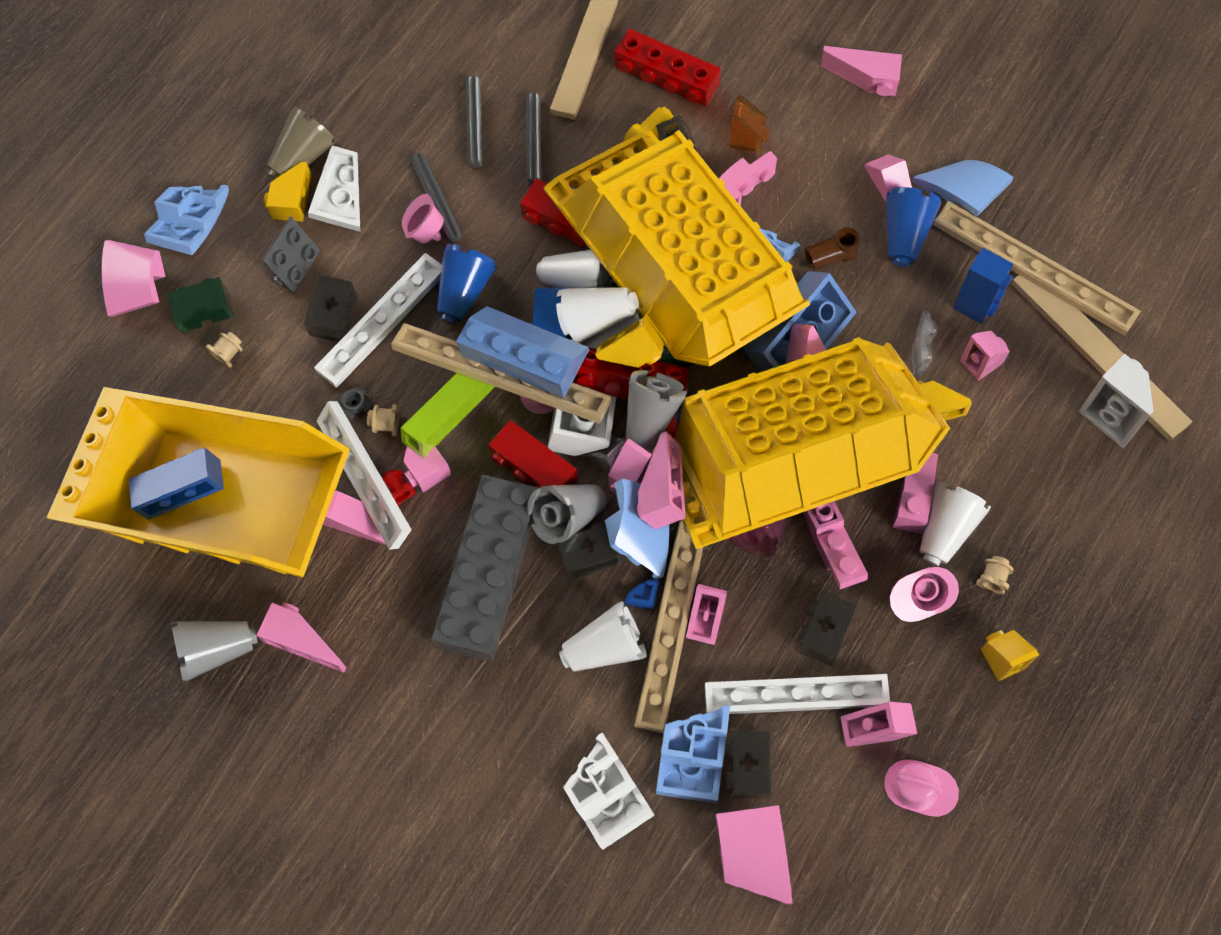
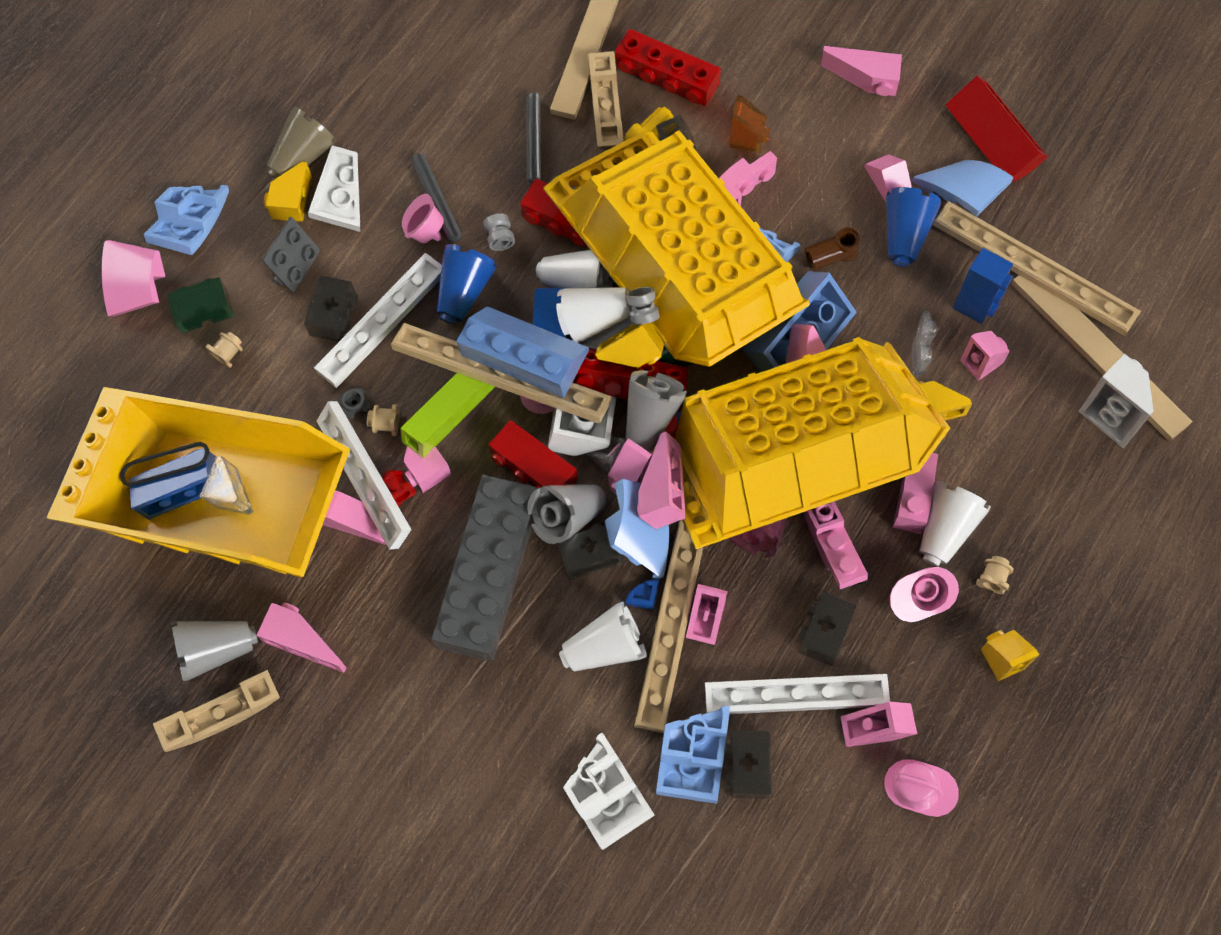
(206, 455): none -> black piece
(218, 714): none -> tan slope
(225, 488): none -> clear slope
(474, 128): dark grey axle -> none
(499, 236): none -> light grey wheel
(605, 99): none -> tan slope
(642, 305): none -> light grey wheel
(755, 852): bright pink slope -> none
(995, 129): none -> red brick

